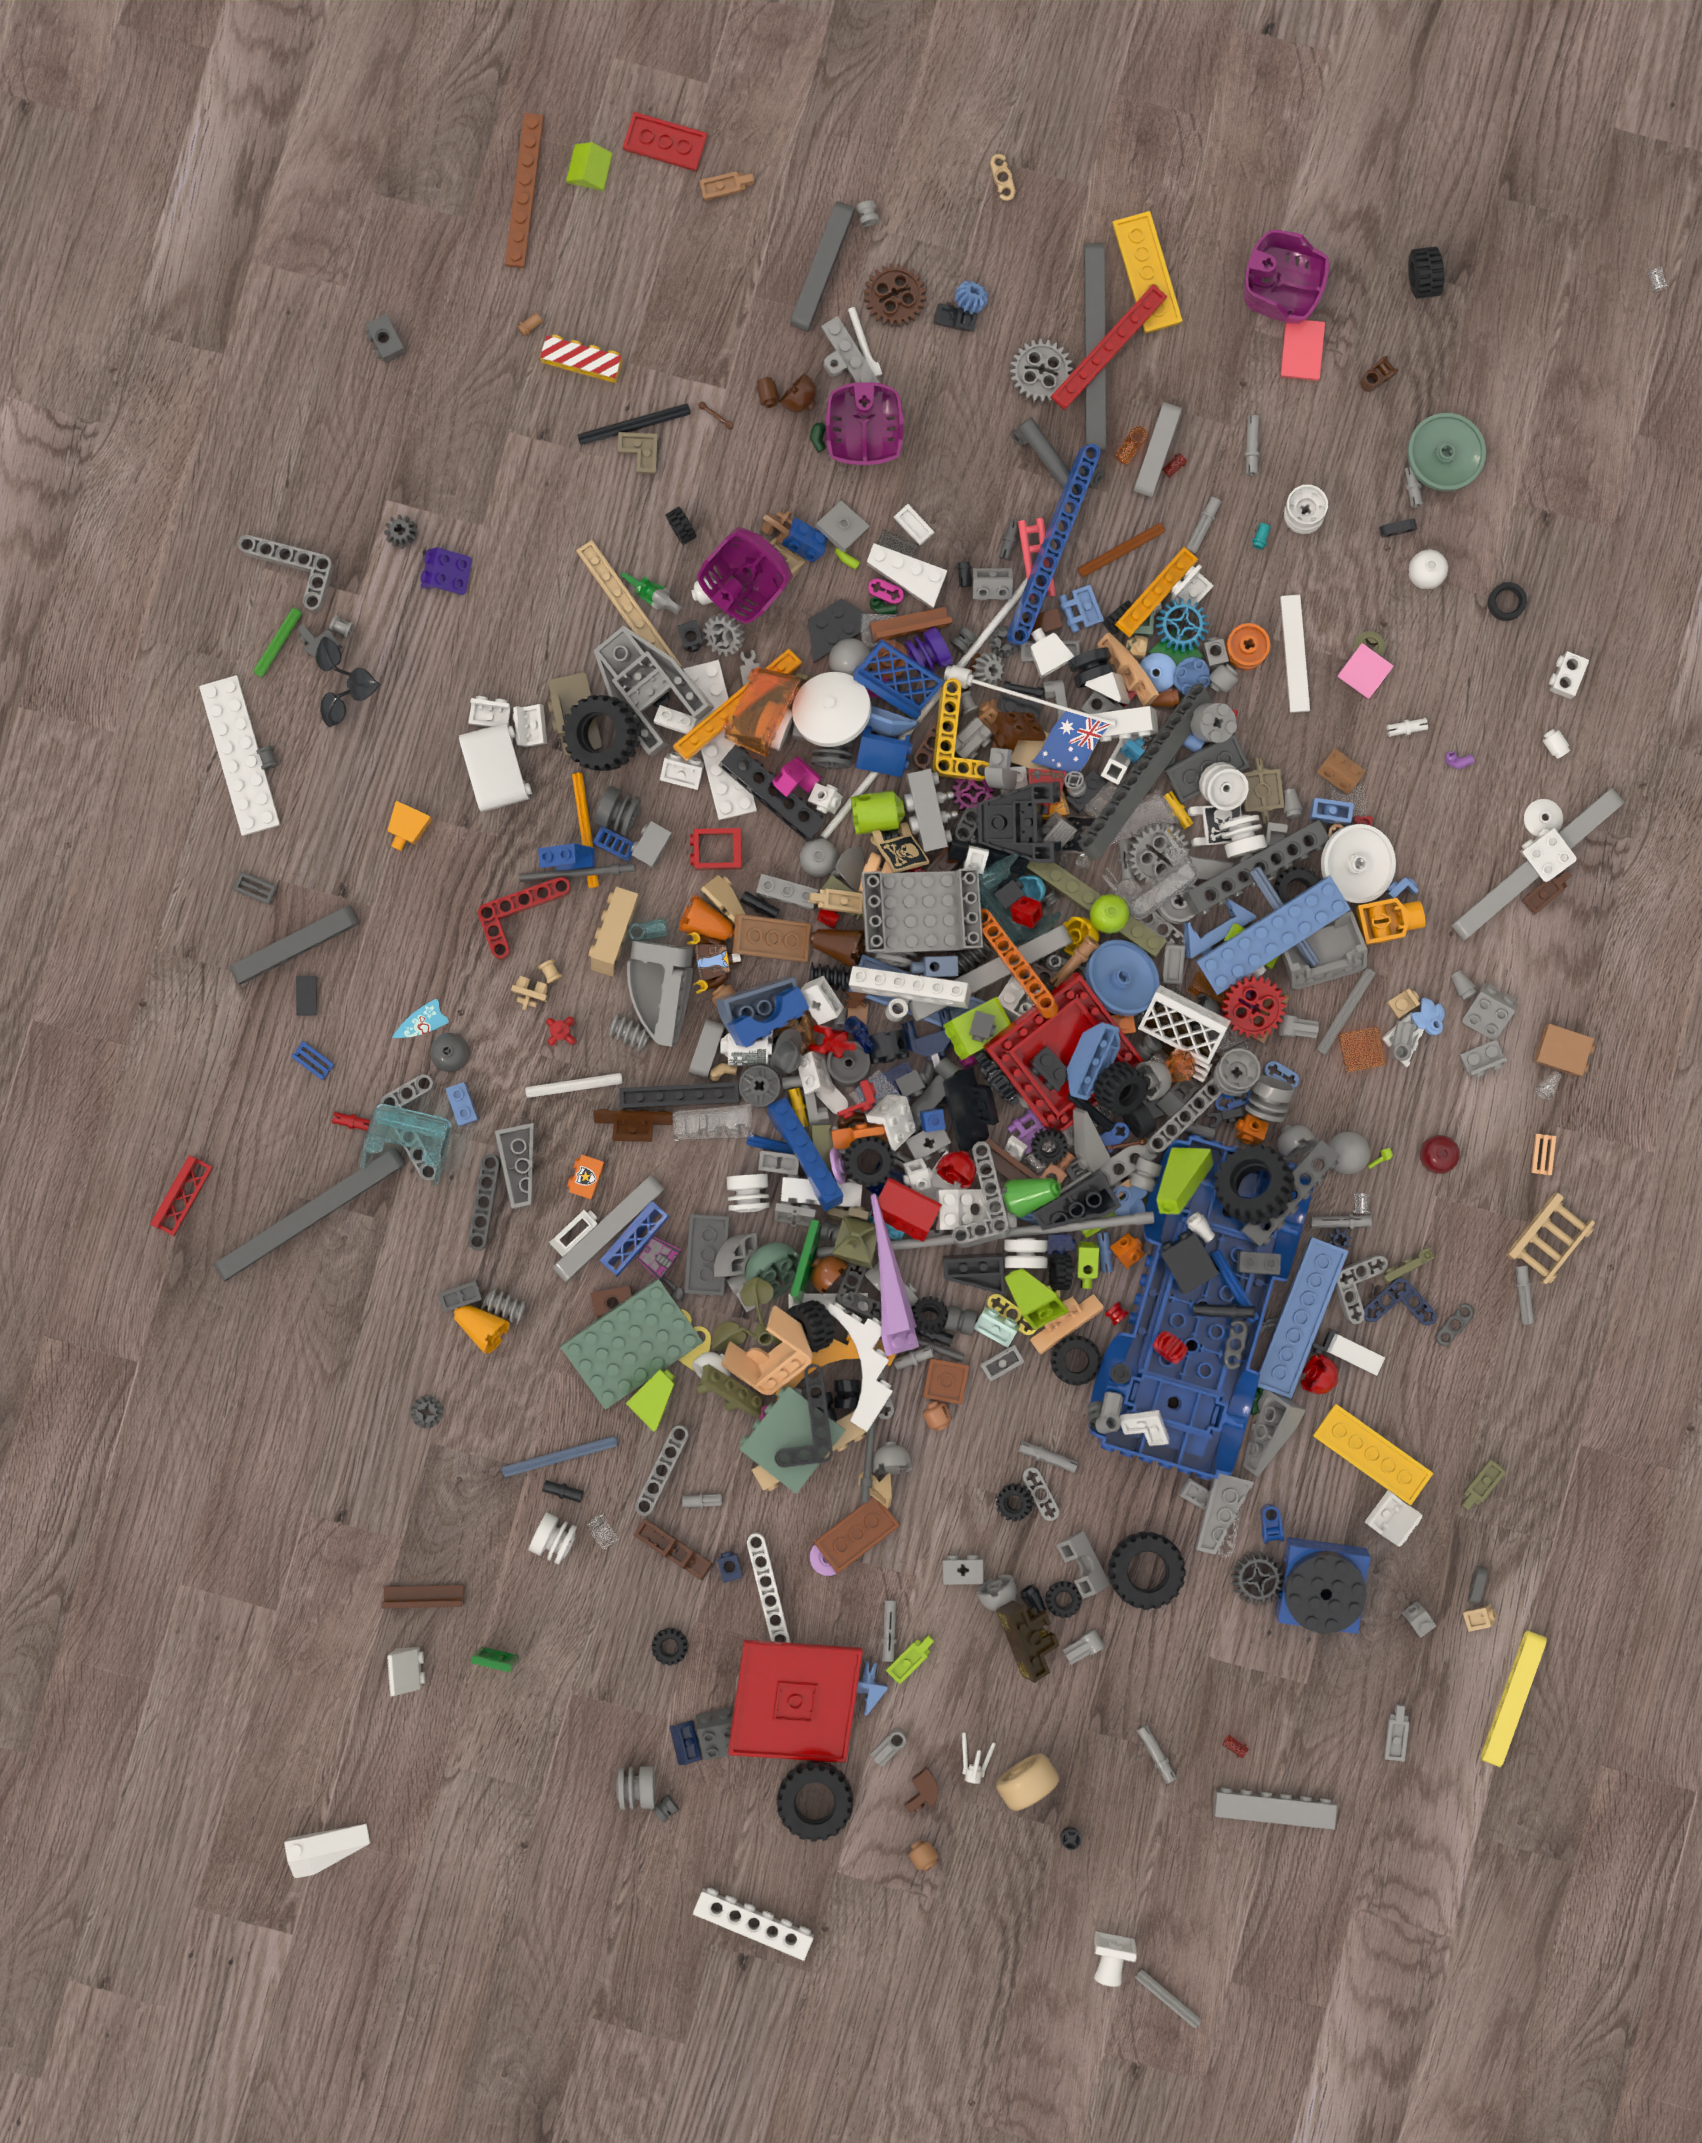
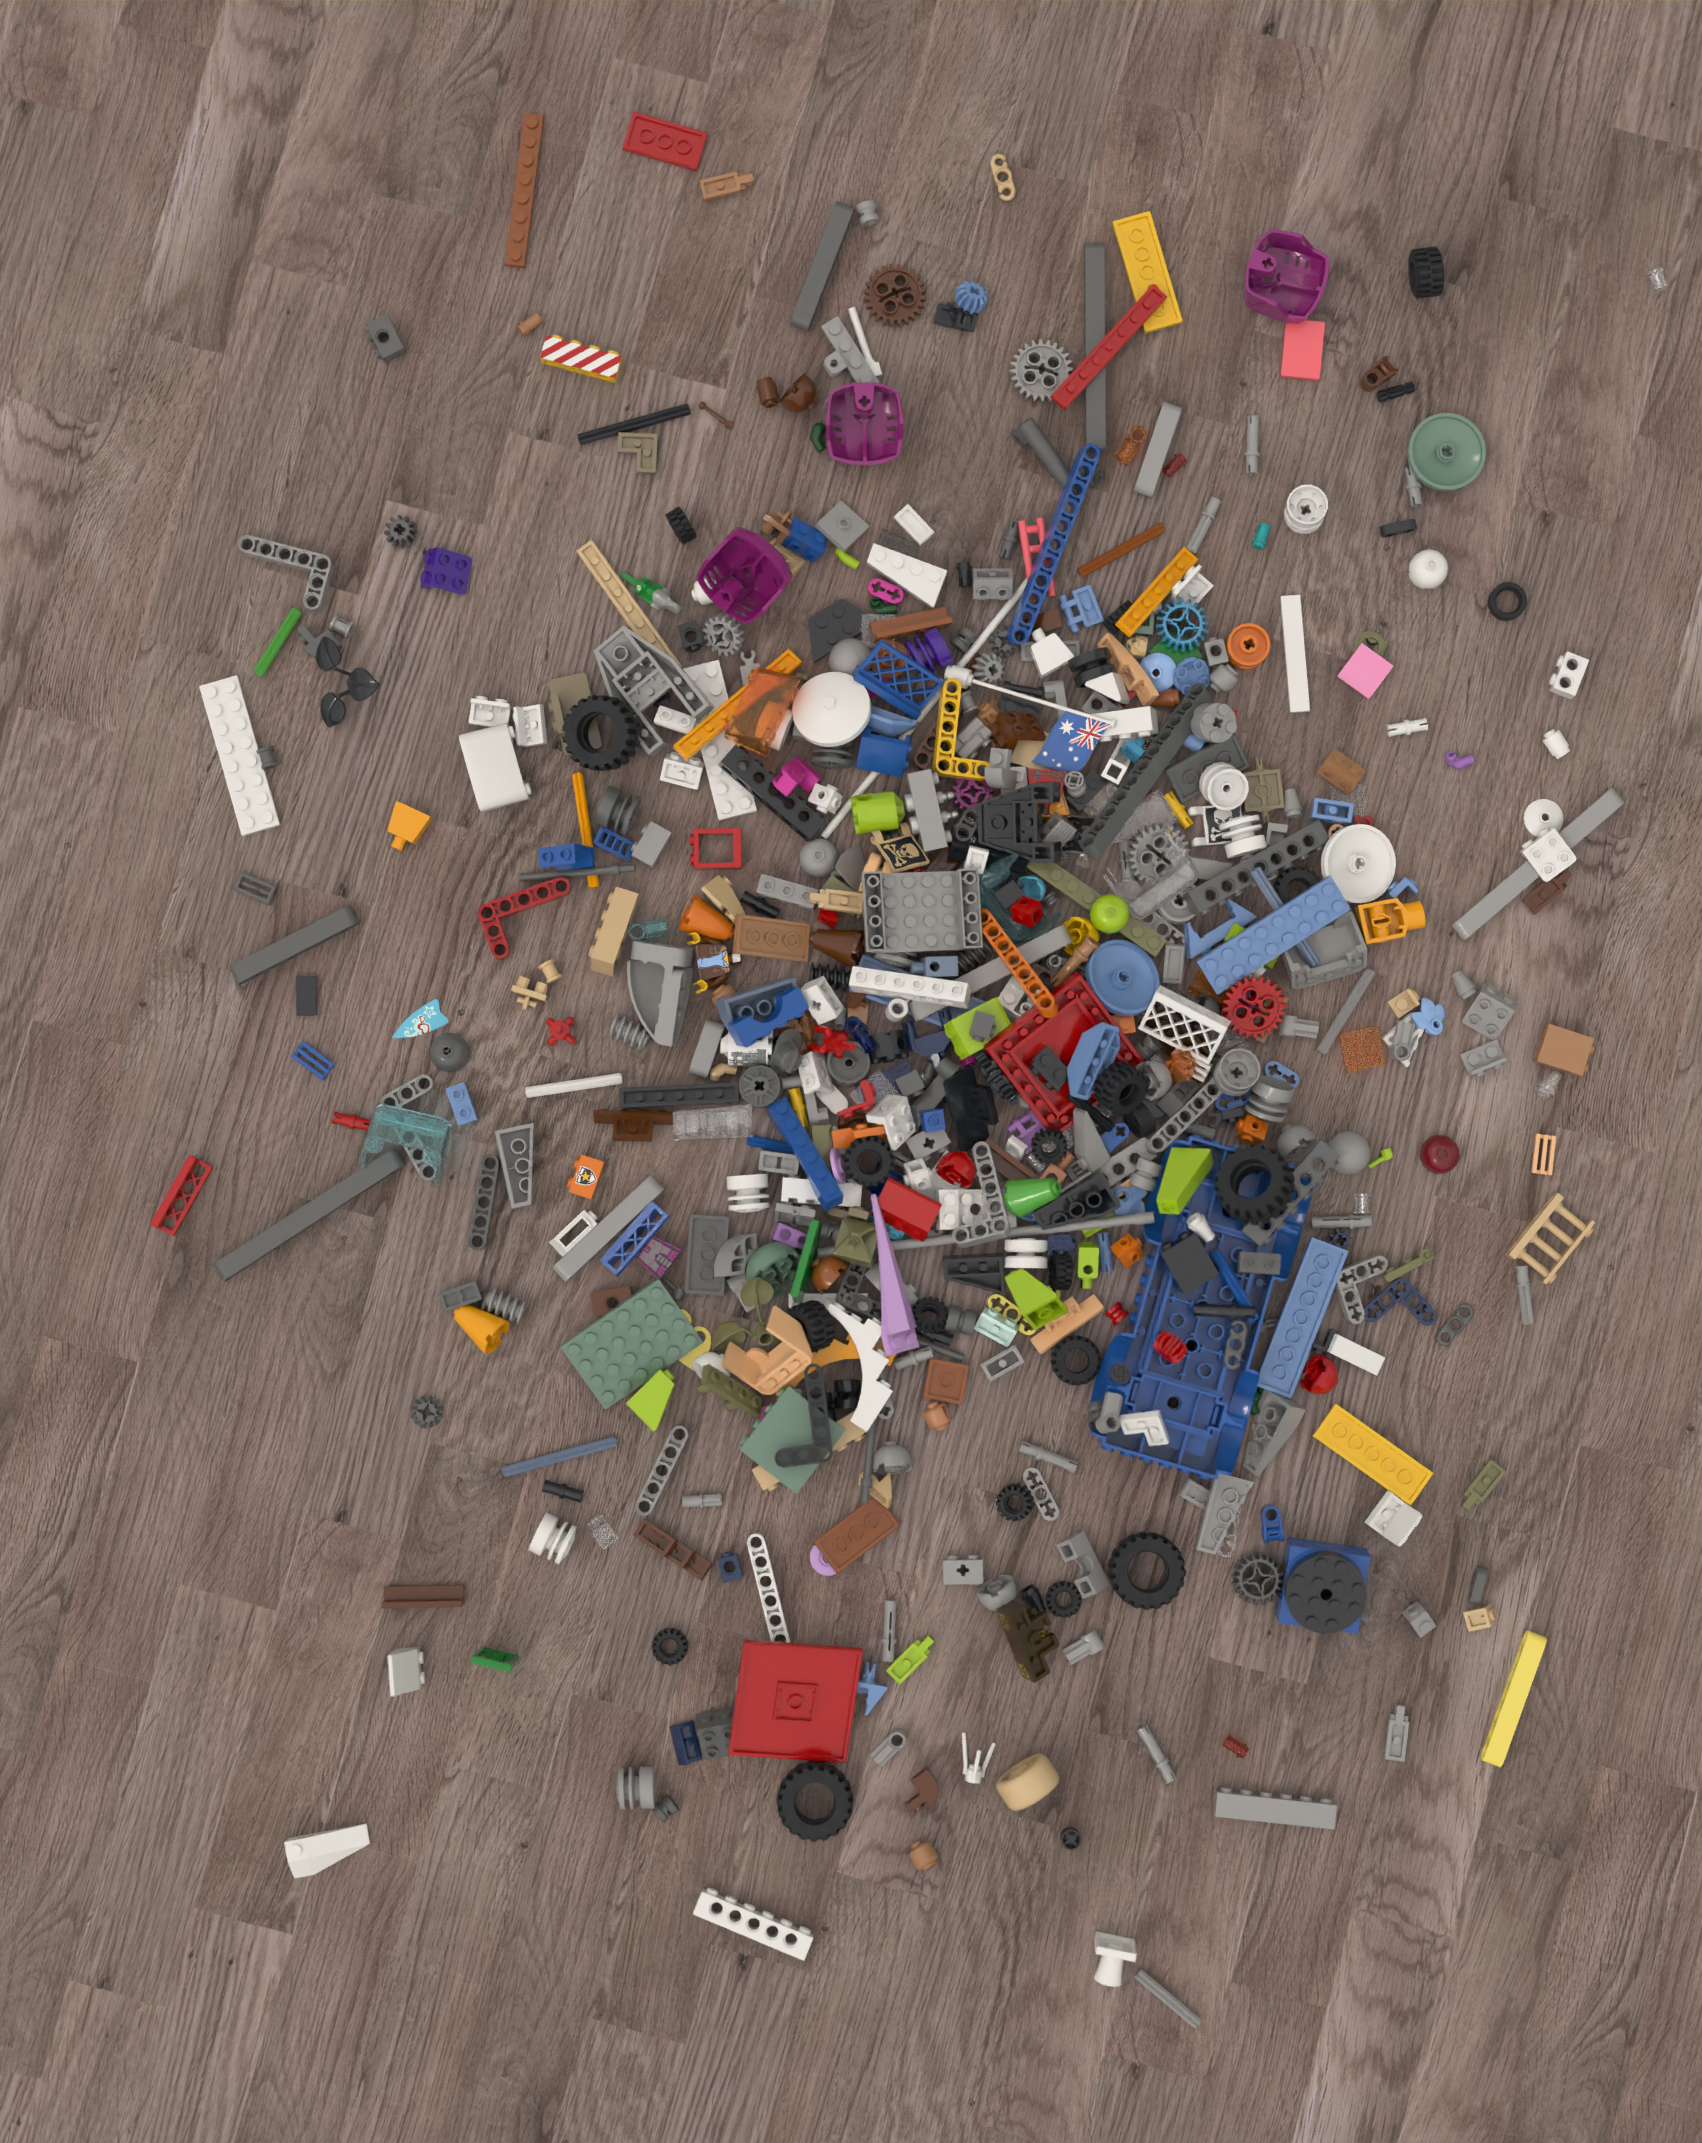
(589, 166): lime slope -> none
(789, 1236): none -> medium lavender leg
(1142, 1141): reddish brown hinge -> none
(1396, 391): none -> black axle

